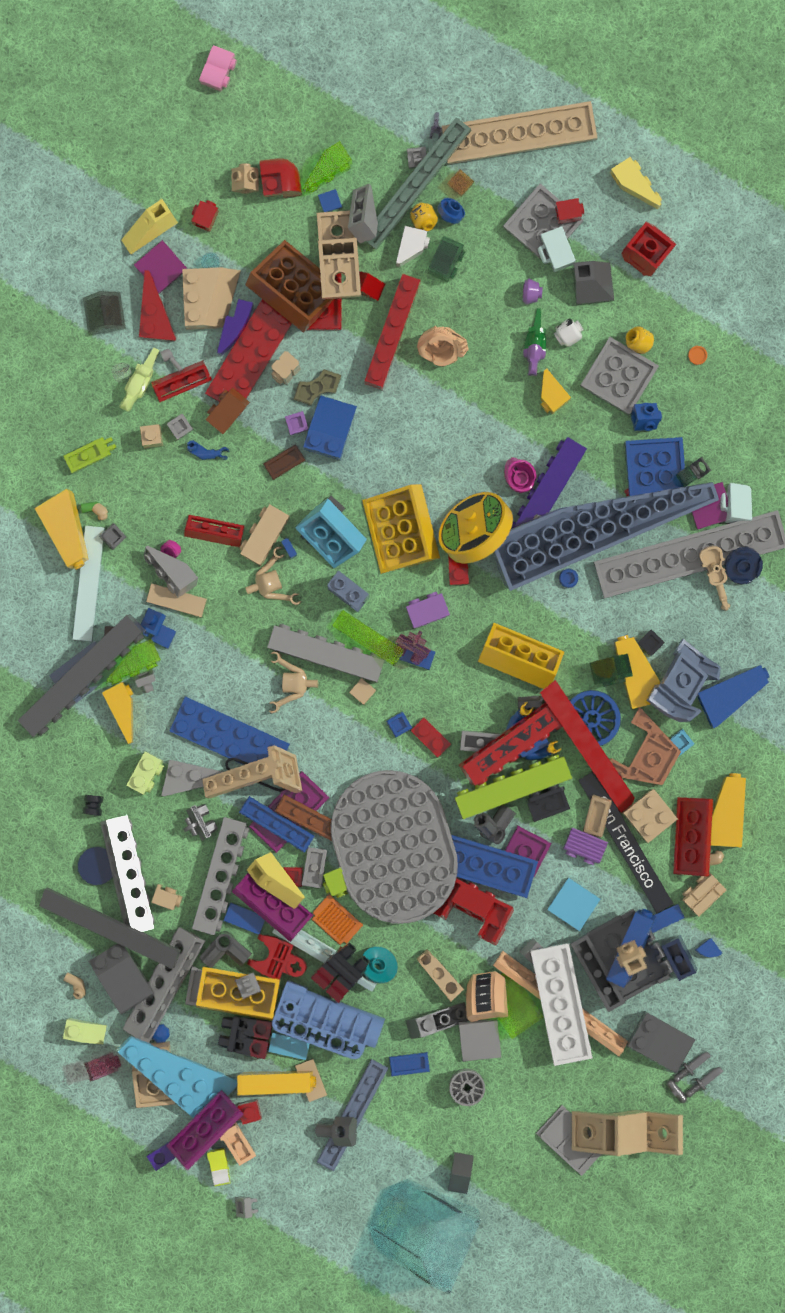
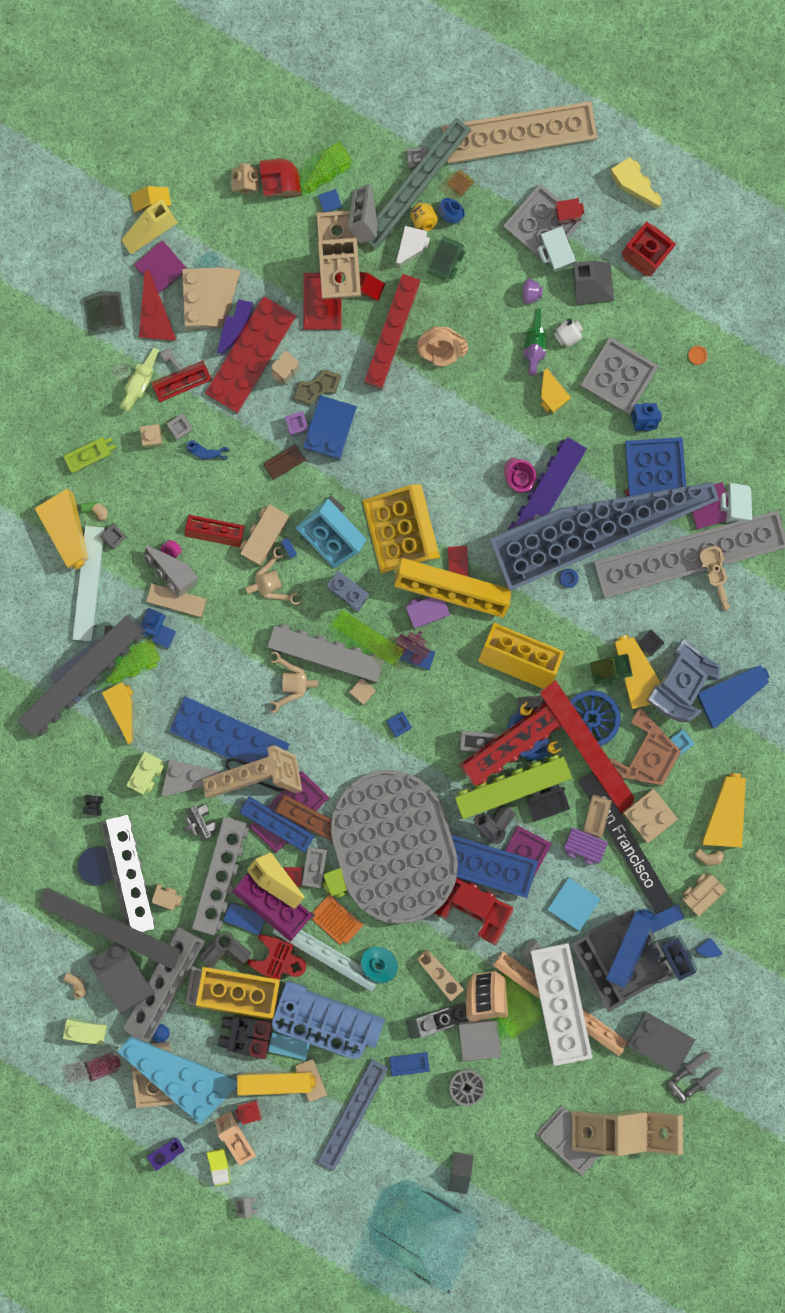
(145, 679): light grey tile -> none
(148, 196): none -> yellow slope
(204, 215): red brick -> none
(204, 1130): magenta tile -> none
(217, 68): bright pink brick -> none
(227, 411): dark orange brick -> none
(248, 985): light grey tile -> none
(290, 285): dark orange slope -> none
(335, 1131): dark grey piece -> none
(345, 966): black hips -> none
(431, 737): red plate -> none
(436, 128): hand -> none
(452, 587): none -> yellow brick
(475, 527): yellow piece -> none
(631, 957): tan brick -> none
(639, 340): yellow head -> none
(692, 472): leg -> none
(693, 836): red tile -> none
(743, 565): dark blue tile -> none

